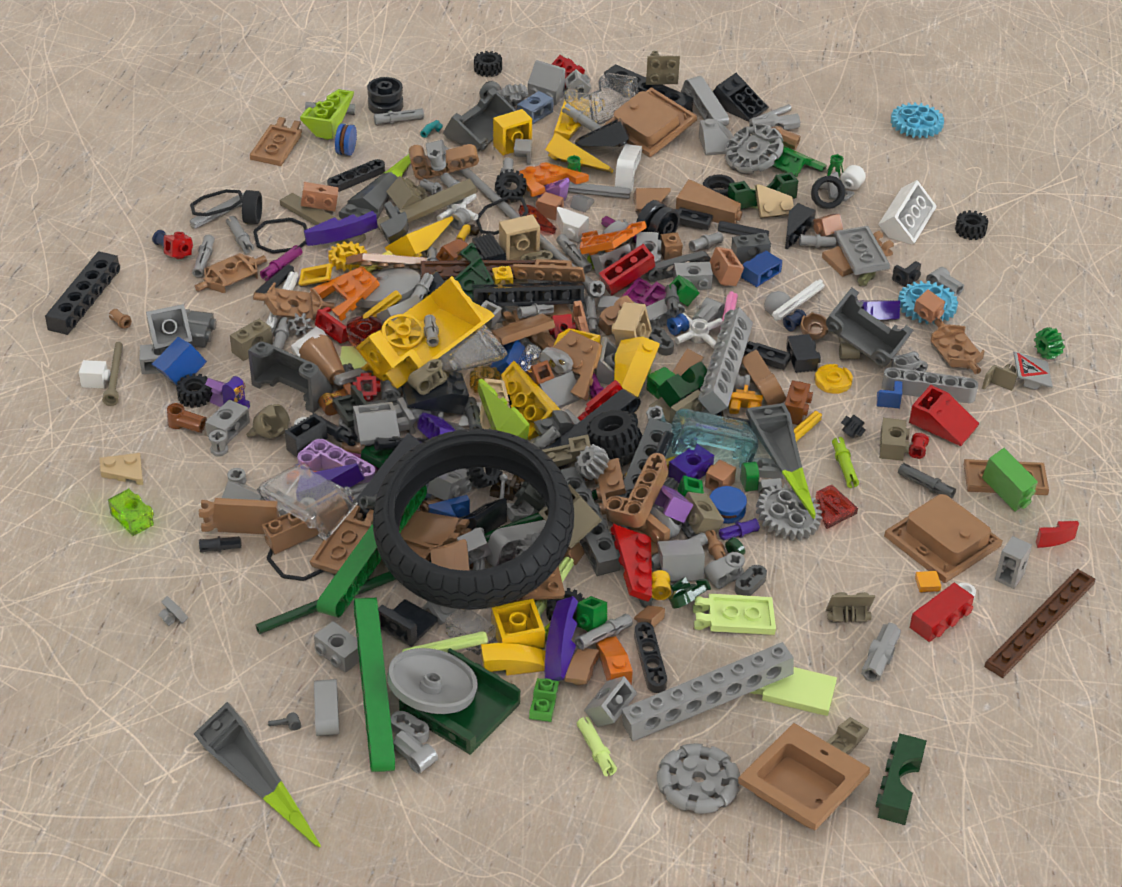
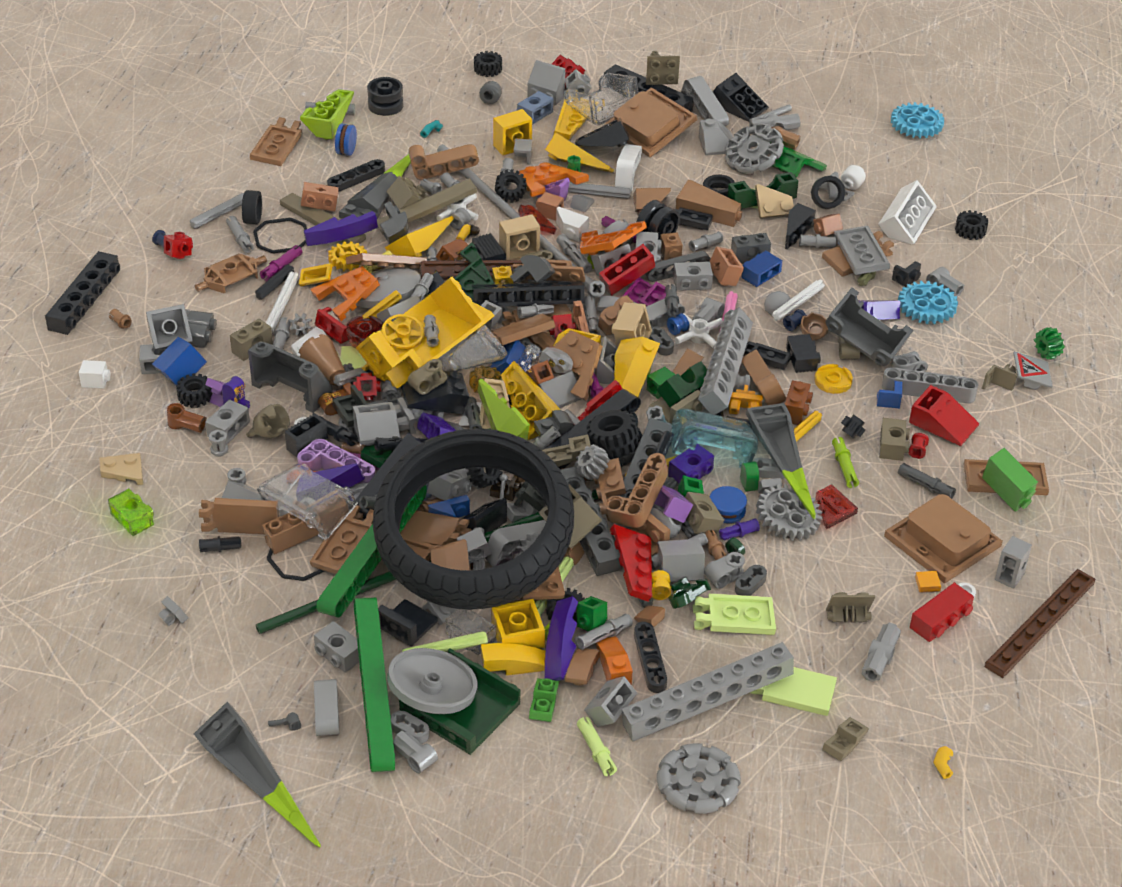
(111, 396): dark tan piece -> none
(205, 250): light grey pin -> none
(214, 194): black piece -> none
(280, 302): medium nougat plate -> none
(392, 117): light grey pin -> none
(437, 154): light grey piece -> none
(476, 125): dark grey windscreen -> none
(495, 203): black piece -> none
(514, 93): light grey gear -> none
(533, 265): none -> dark grey brick
(578, 116): light grey pin -> none
(685, 290): green brick -> none
(720, 475): nougat brick -> none
(739, 229): black axle -> none
(803, 776): medium nougat piece -> none
(836, 161): green piece -> none
(896, 798): dark green arch -> none
(929, 306): nougat brick -> none
(940, 761): none -> yellow arm
(956, 346): medium nougat plate -> none
(1053, 536): red slope -> none

